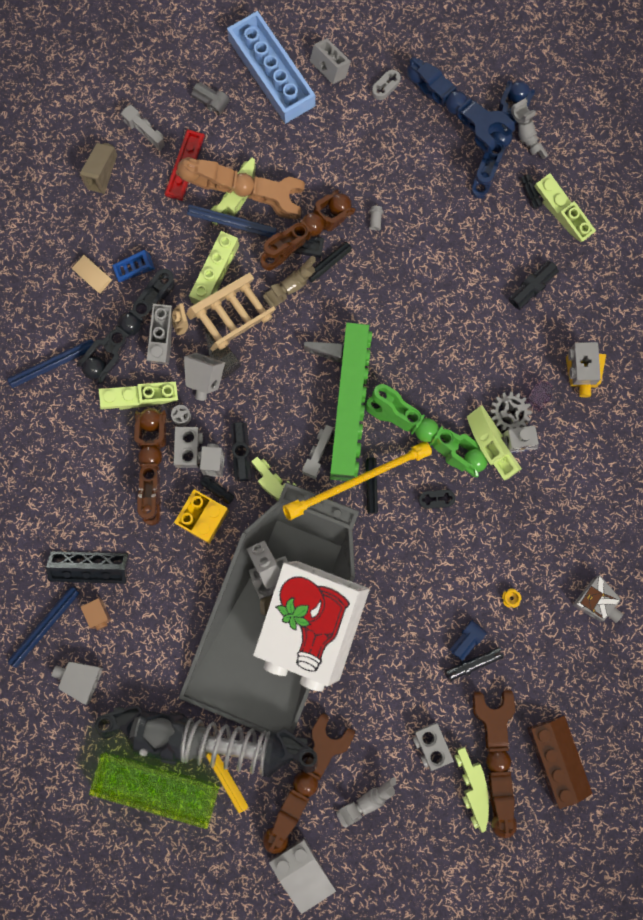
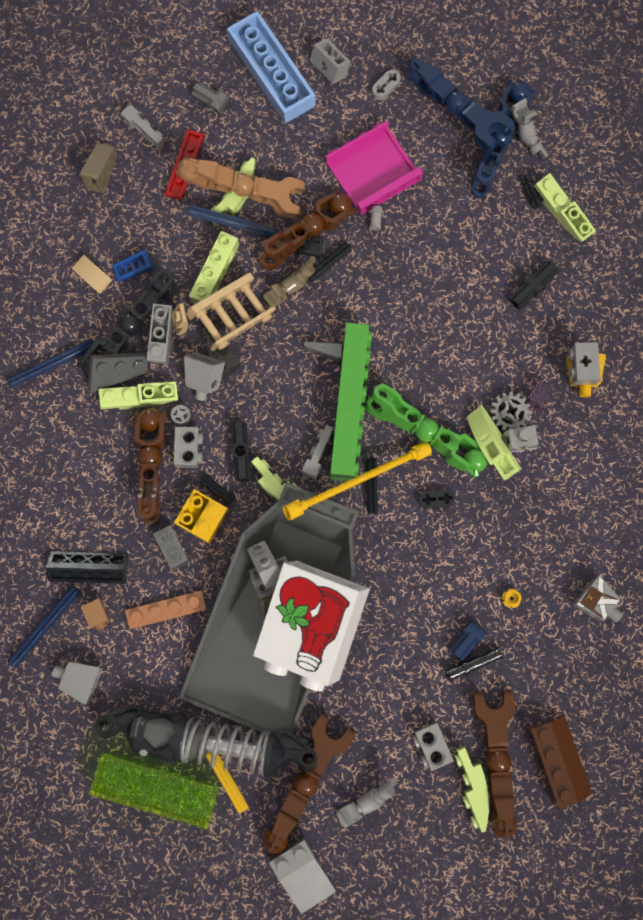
(115, 368): none -> dark grey wing
(165, 610): none -> nougat plate
(171, 547): none -> flat silver brick
(212, 460): light grey brick -> none
(372, 168): none -> dark pink panel

